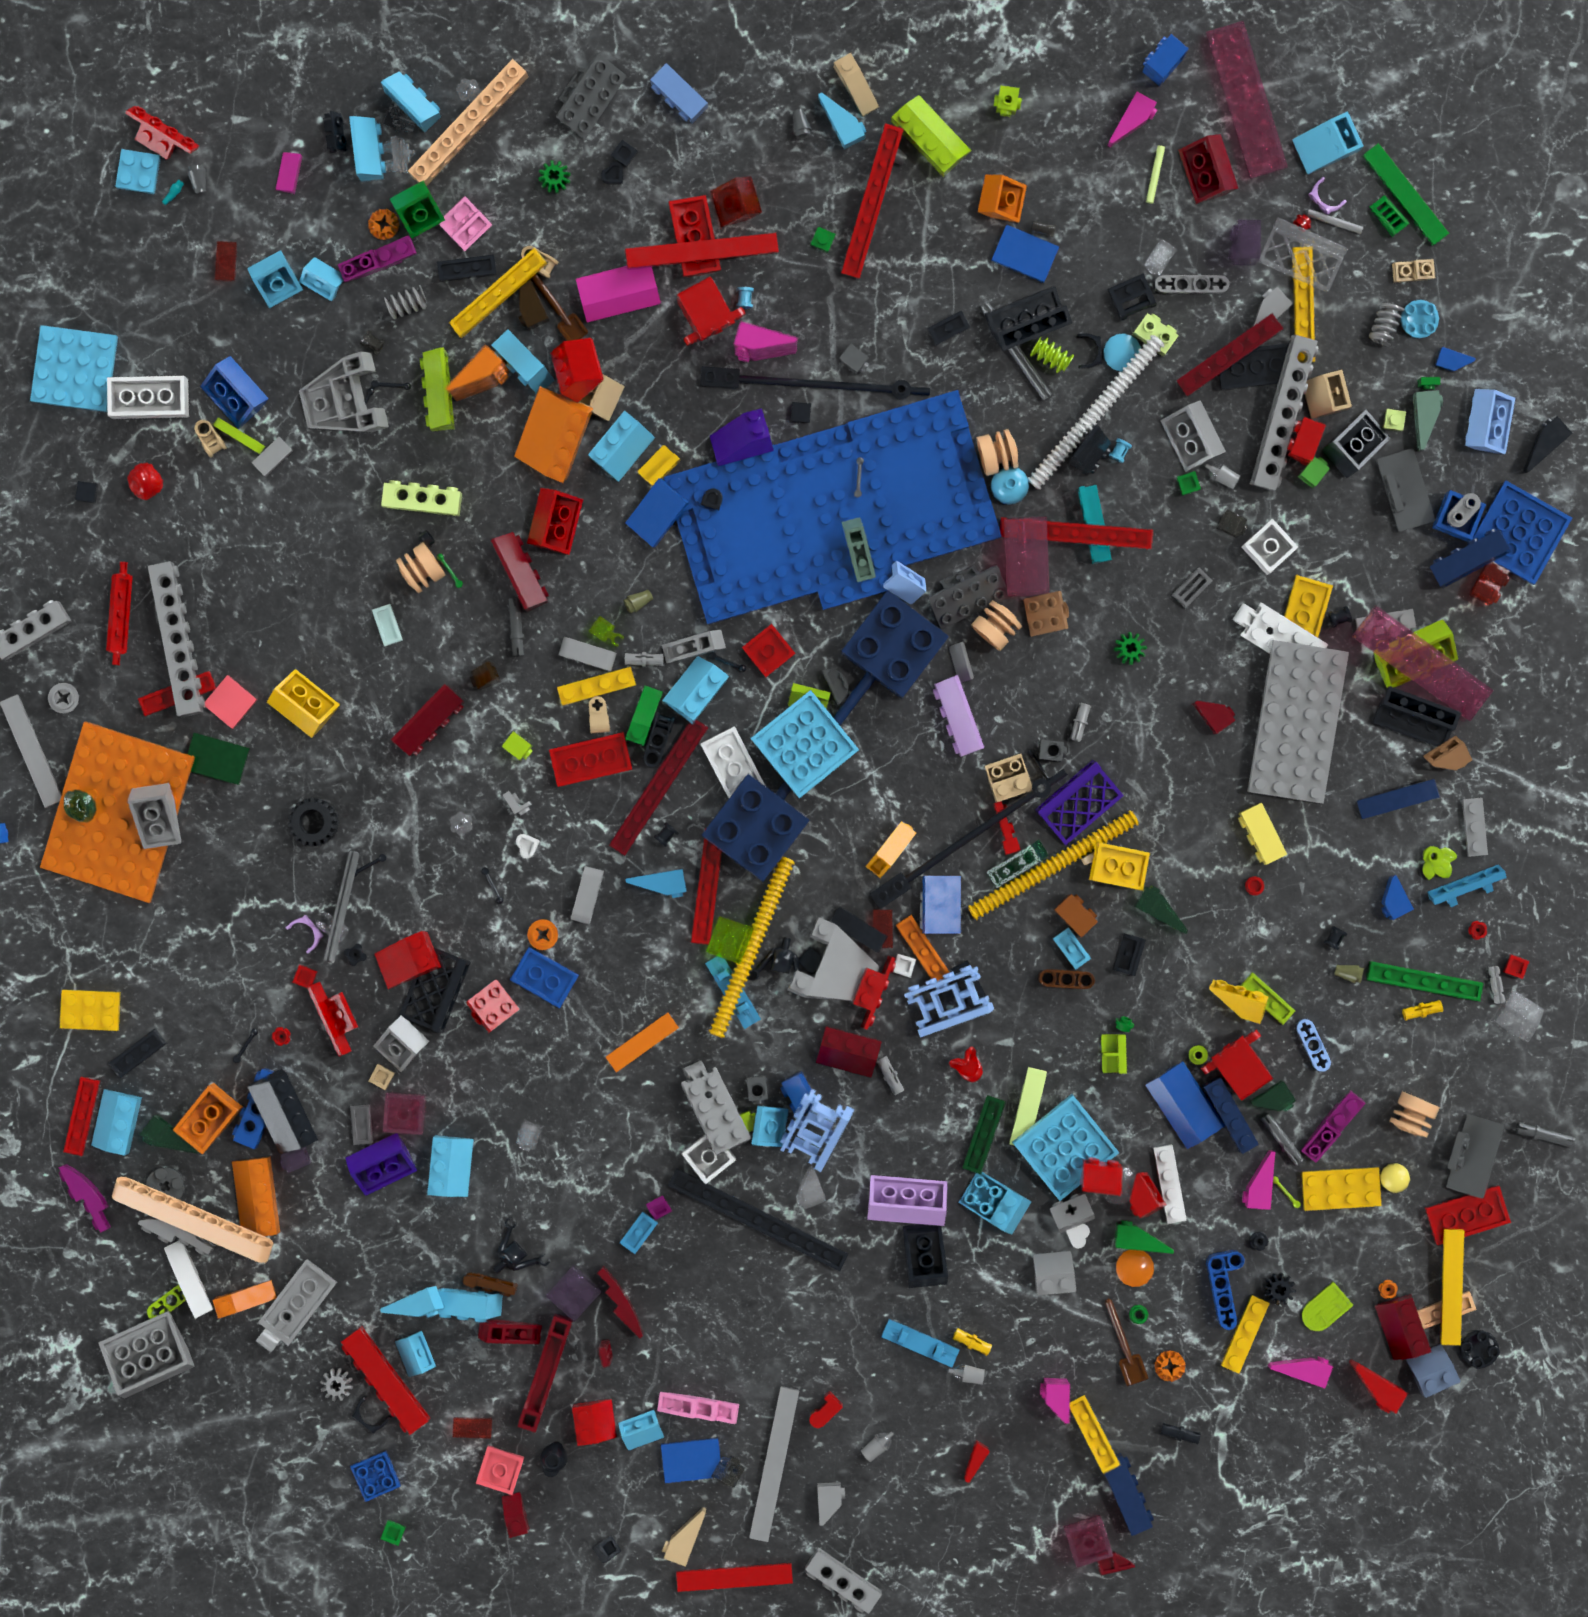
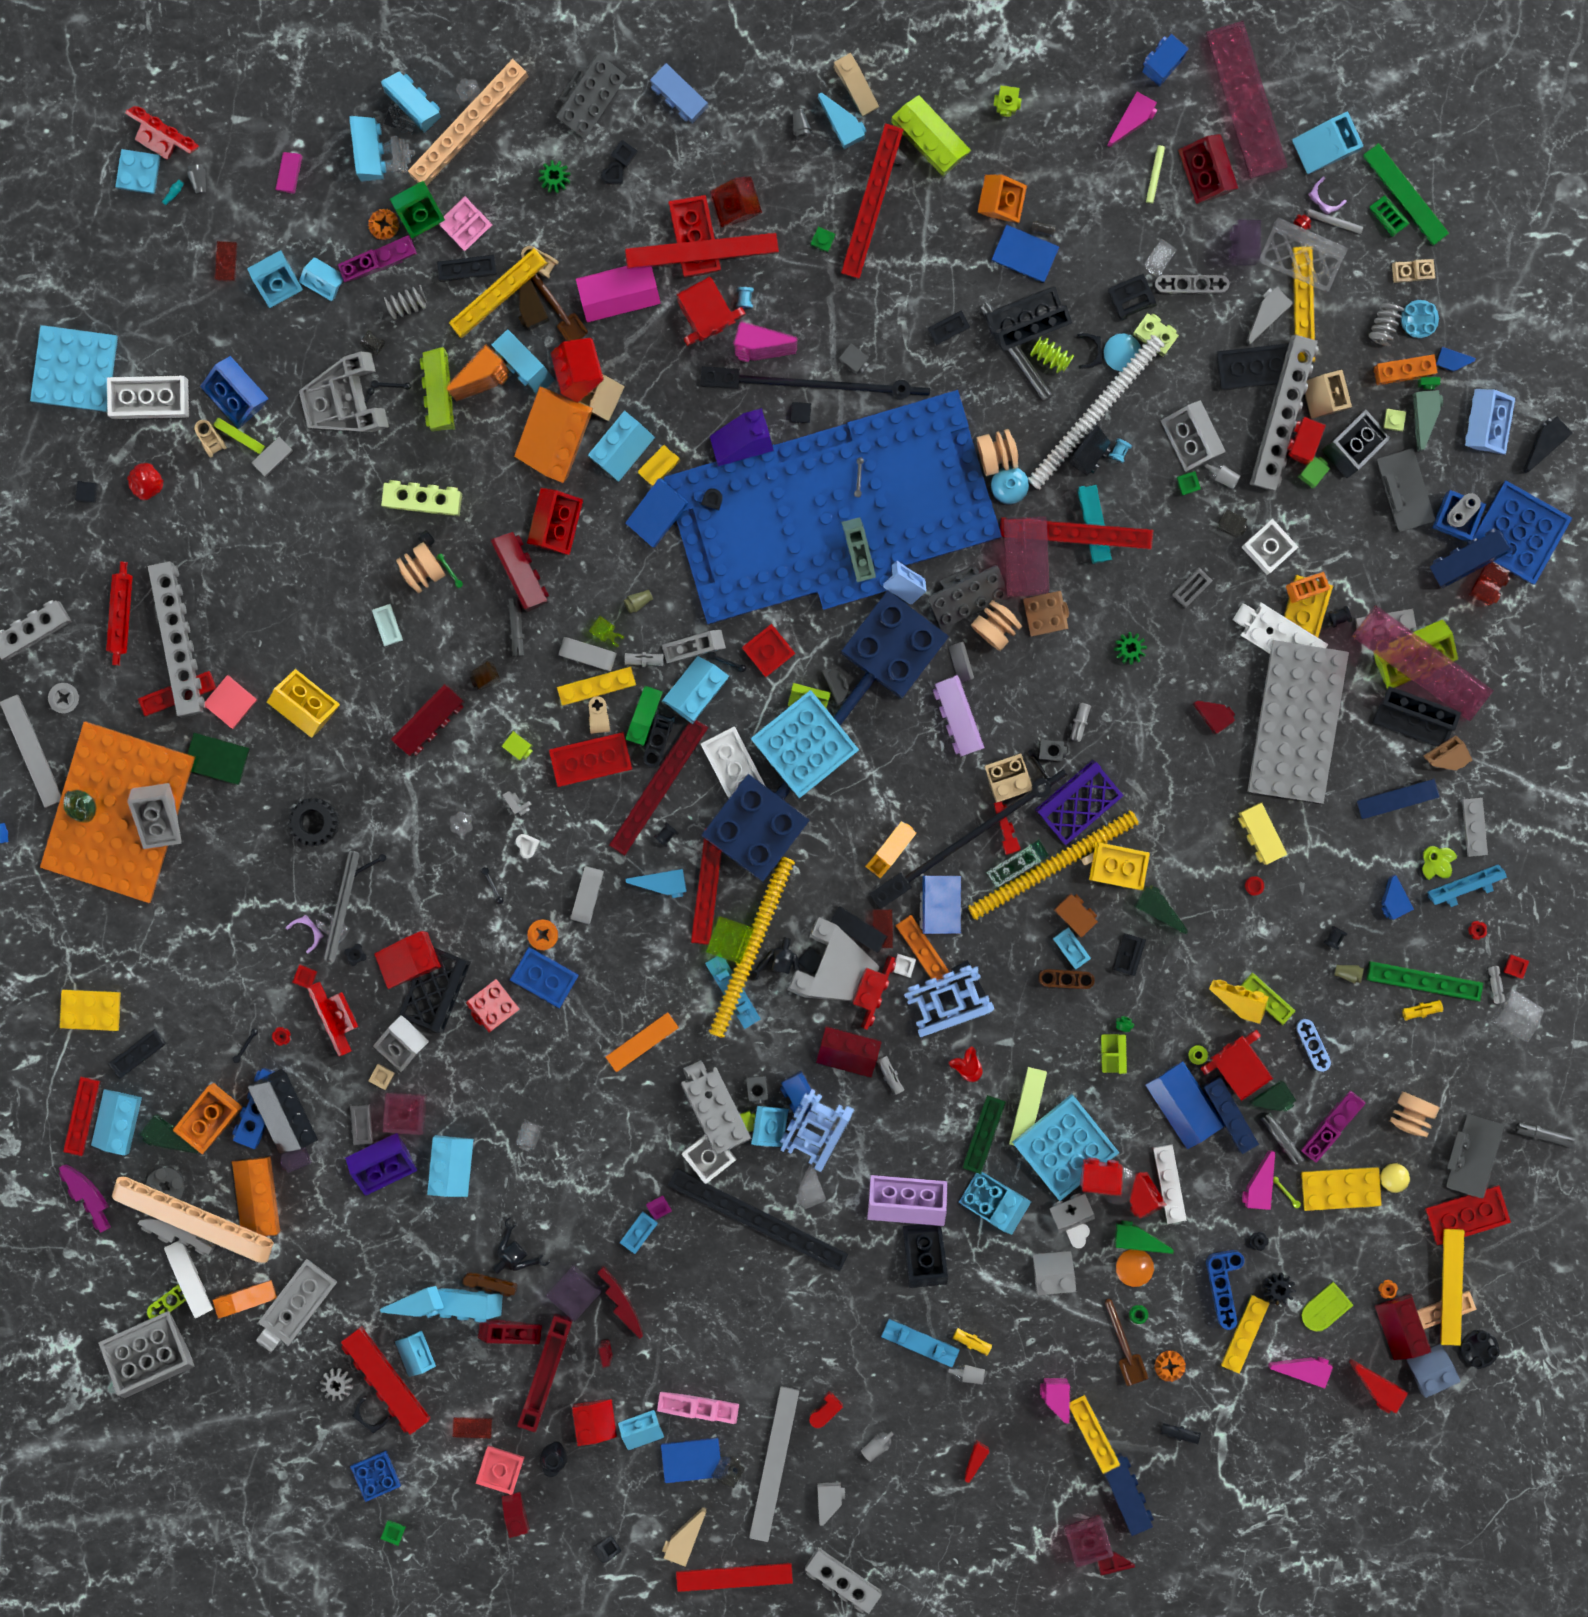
(334, 123): black hinge -> none
(1230, 354): dark red arch -> none
(1297, 593): none -> orange slope
(1405, 370): none -> orange brick

